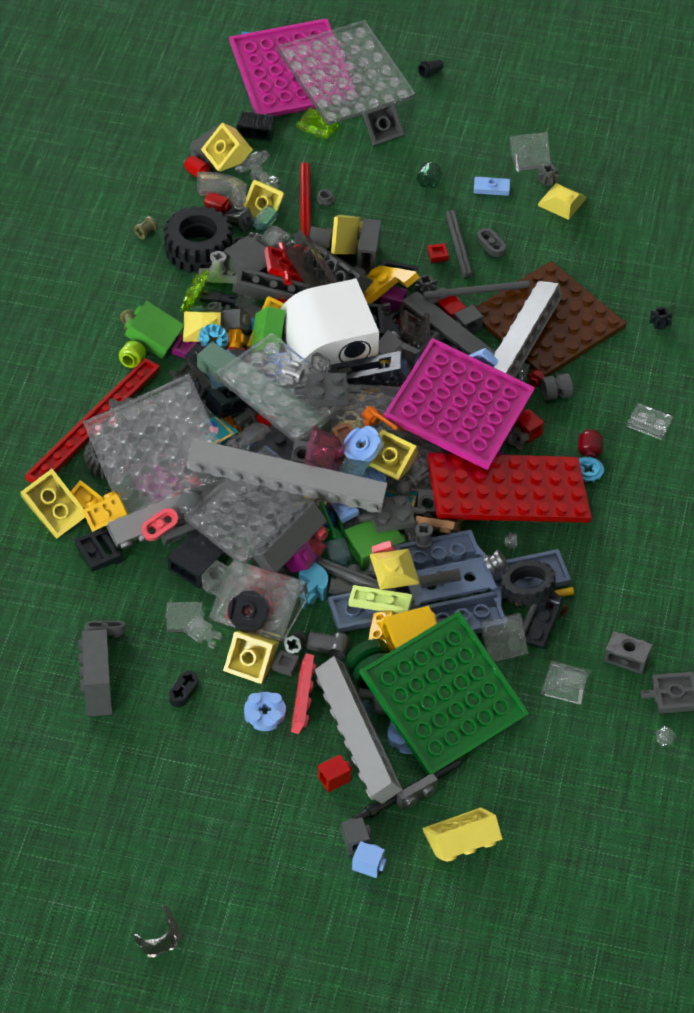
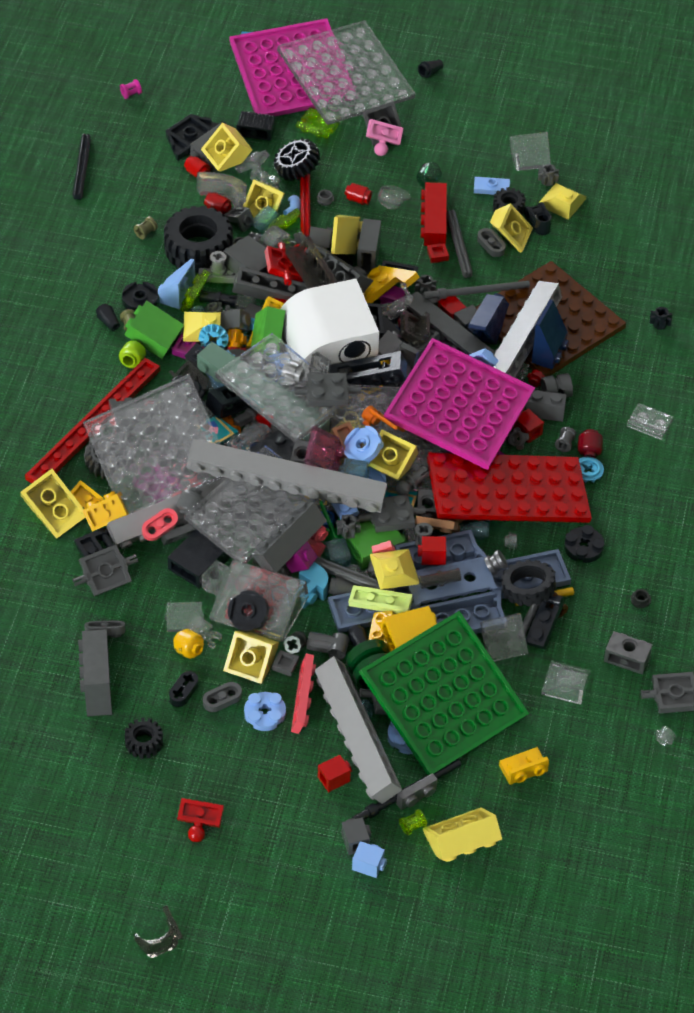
(81, 166): none -> black axle
(105, 570): none -> dark grey plate
(107, 315): none -> black cone
(132, 290): none -> black plate
(136, 89): none -> dark pink bush
(140, 728): none -> black tyre
(175, 286): none -> light blue slope
(187, 131): none -> black wing
(188, 643): none -> yellow head
(200, 814): none -> red plate
(221, 696): none -> dark grey plate
(284, 221): none -> clear neon green plate
(295, 202): none -> light blue arm
(296, 159): none -> black gear
(348, 526): none -> dark grey gear
(357, 634): none -> black cone
(358, 193): none -> red brick
(385, 134): none -> bright pink plate
(392, 196): none -> clear cap
(397, 307): none -> clear helmet
(413, 822): none -> clear neon green bush
(433, 550): none -> red brick
(434, 213): none -> red brick
(479, 529): none -> clear light blue cone
(489, 318): none -> dark blue slope
(511, 196): none -> black tyre
(512, 226): none -> light yellow slope
(524, 765): none -> yellow bracket
(538, 218): none -> black piece
(547, 405): none -> dark grey brick
(549, 337): none -> dark blue slope
(566, 437): none -> dark grey bush
(584, 535): none -> black plate
(643, 595): none -> pearl dark grey plate

